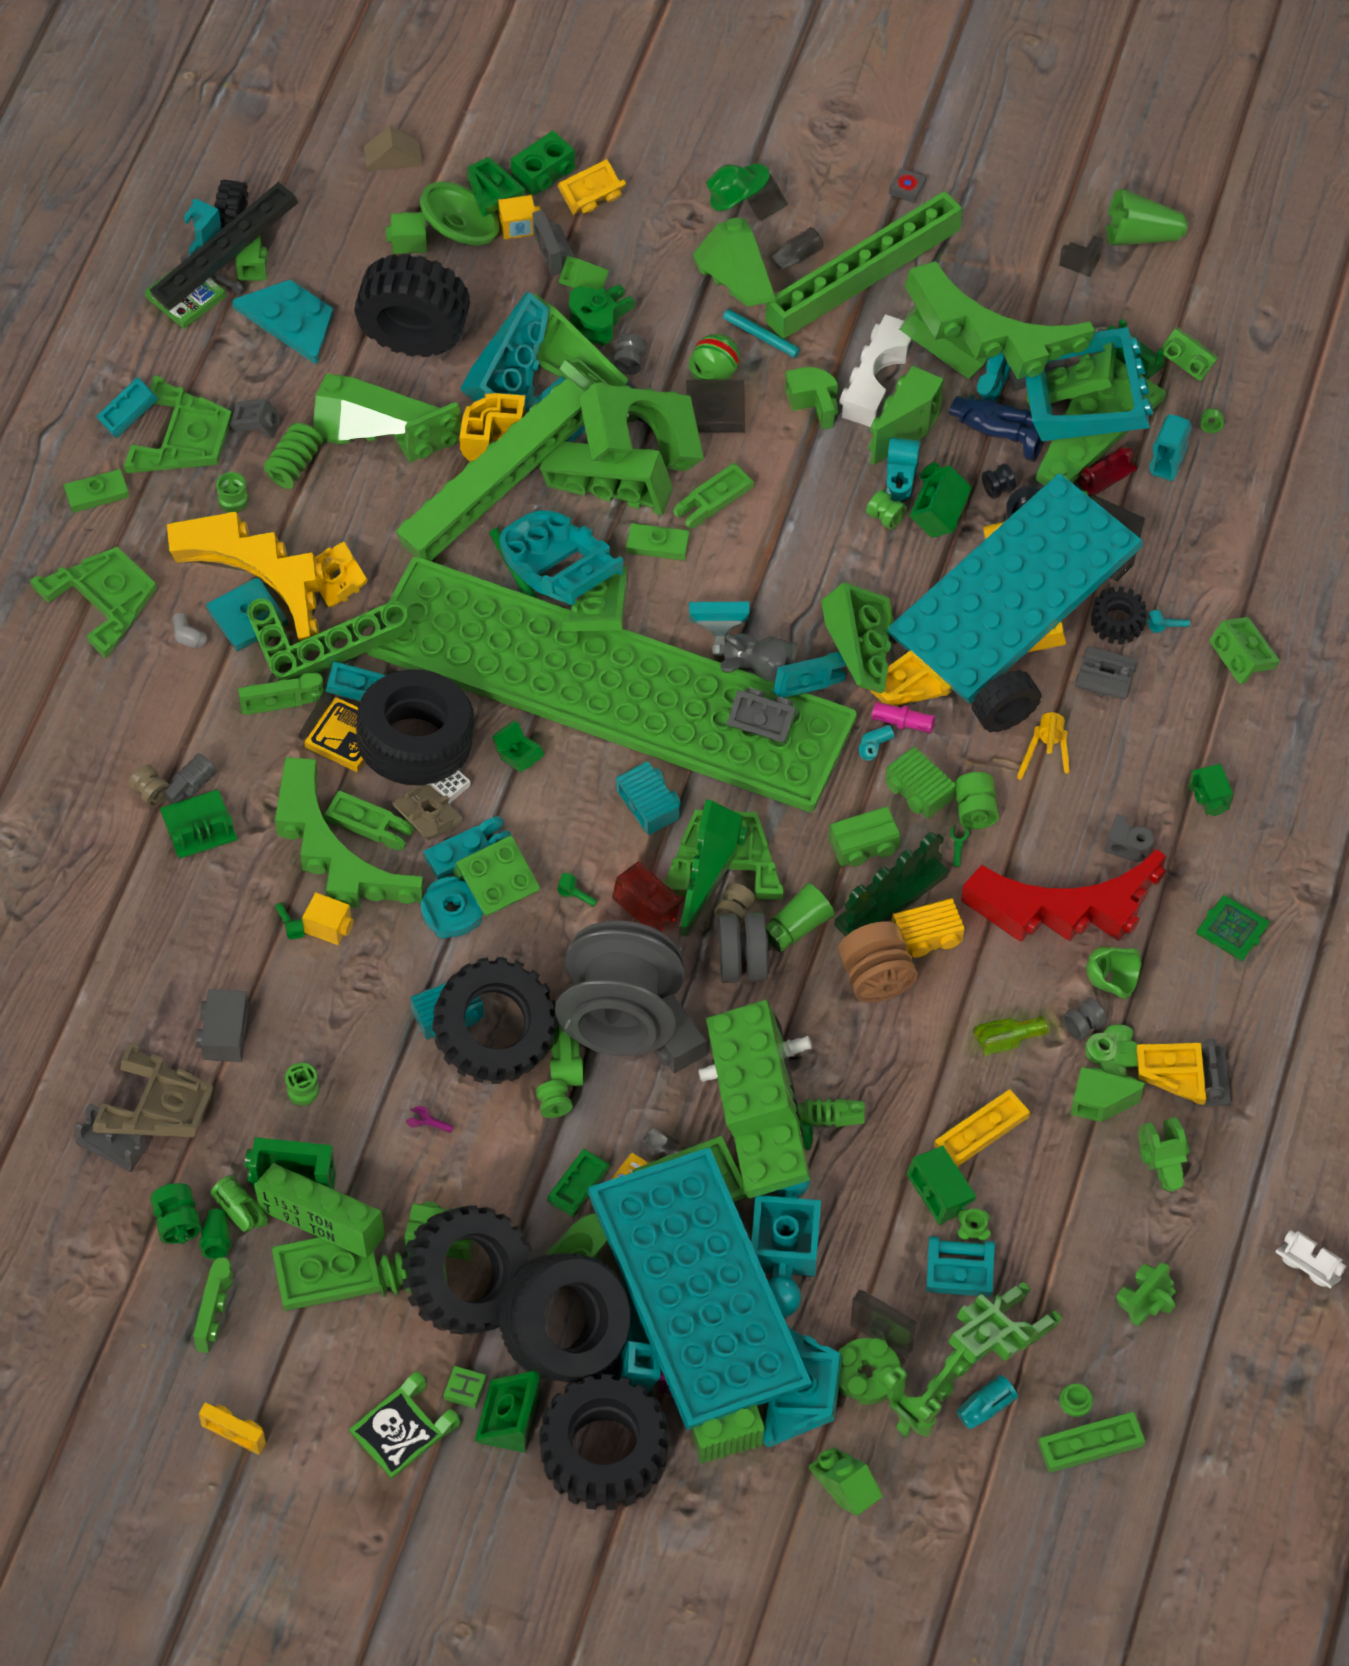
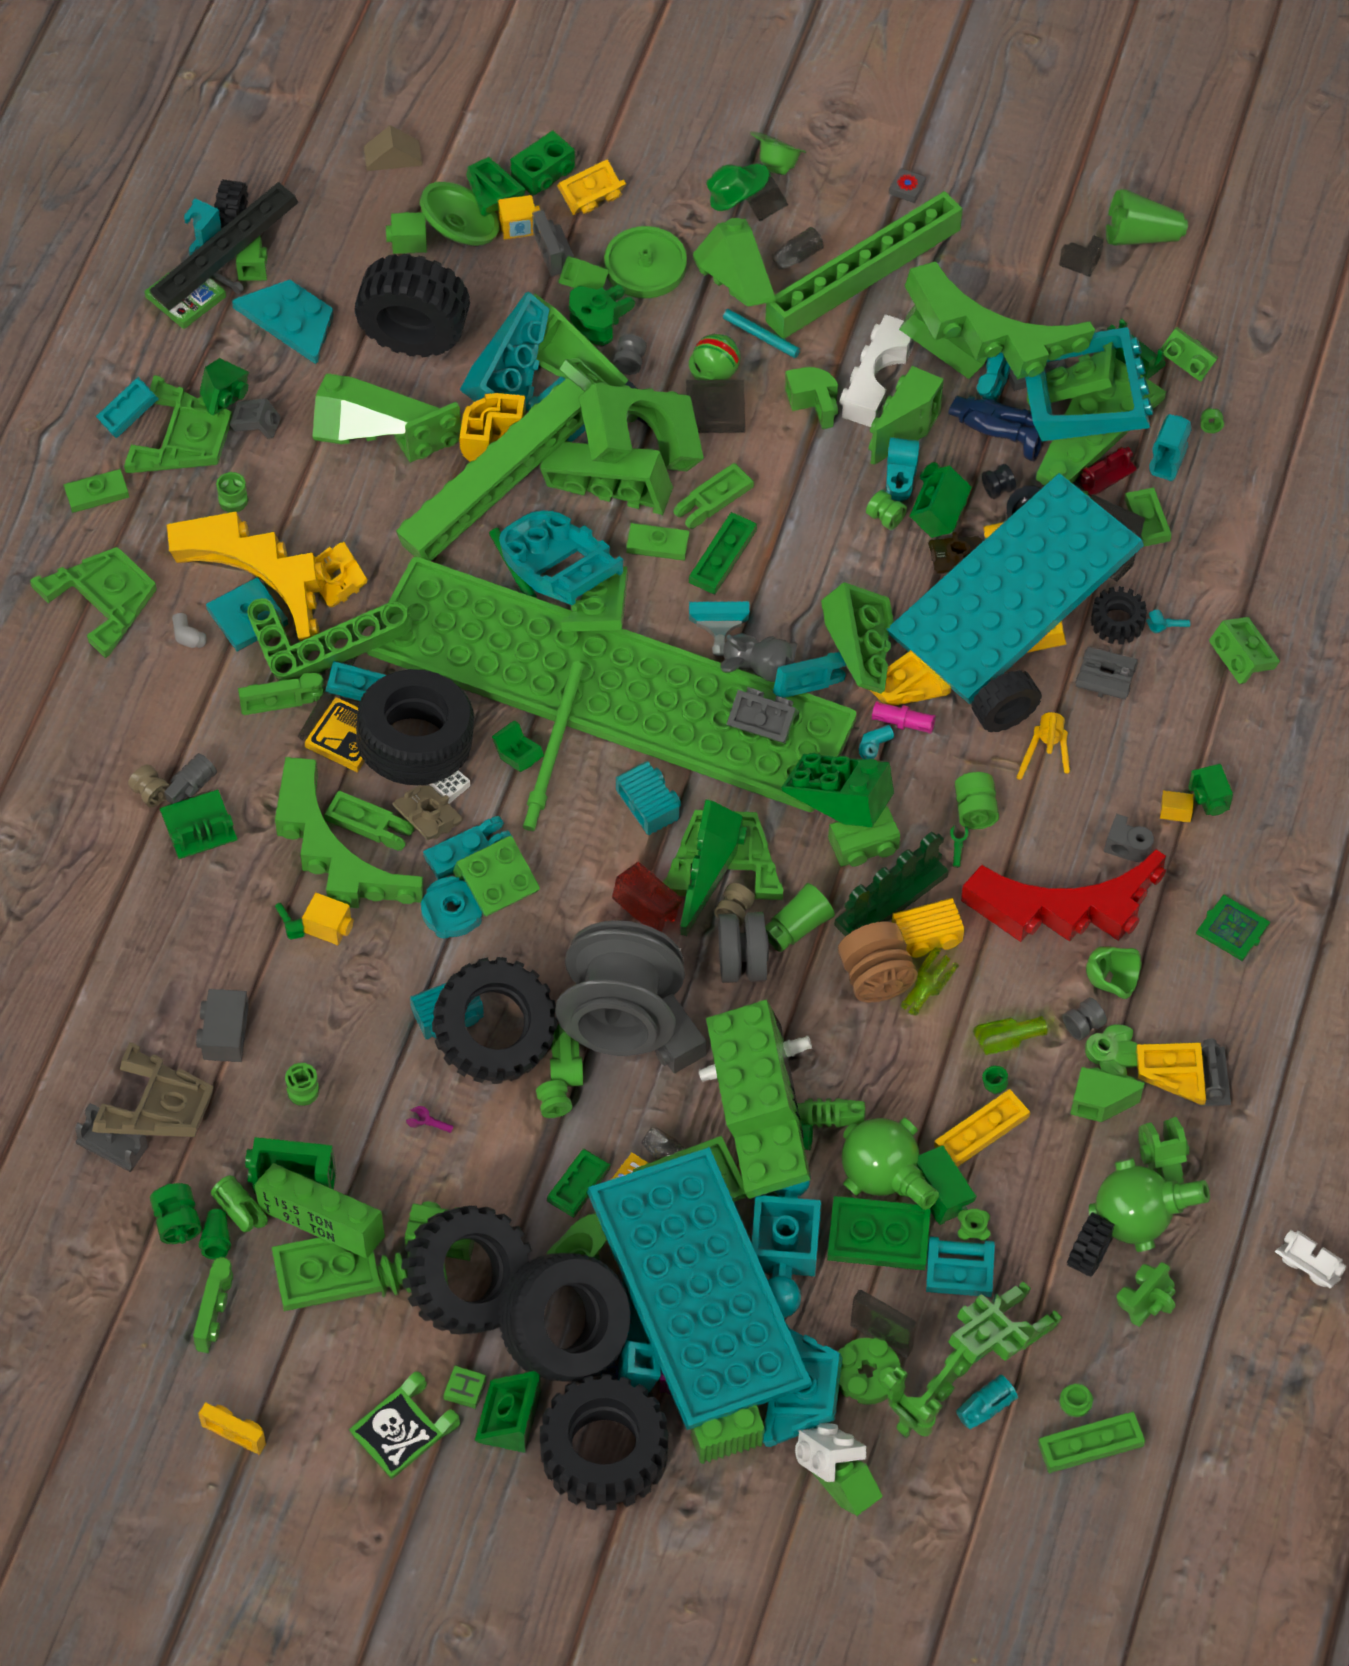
(222, 385): none -> green slope
(292, 454): bright green piece -> none
(537, 798): none -> bright green bar
(567, 889): green hand -> none
(645, 261): none -> bright green piece
(722, 553): none -> green plate
(777, 154): none -> bright green piece
(824, 1447): none -> white bracket
(842, 787): none -> green slope
(879, 1233): none -> green plate
(883, 1160): none -> bright green piece
(920, 783): bright green brick -> none
(927, 983): none -> clear neon green arm
(951, 551): none -> dark brown piece
(991, 1079): none -> green hinge
(1091, 1245): none -> black tyre
(1143, 1202): none -> bright green piece
(1146, 504): none -> bright green plate
(1176, 806): none -> yellow slope

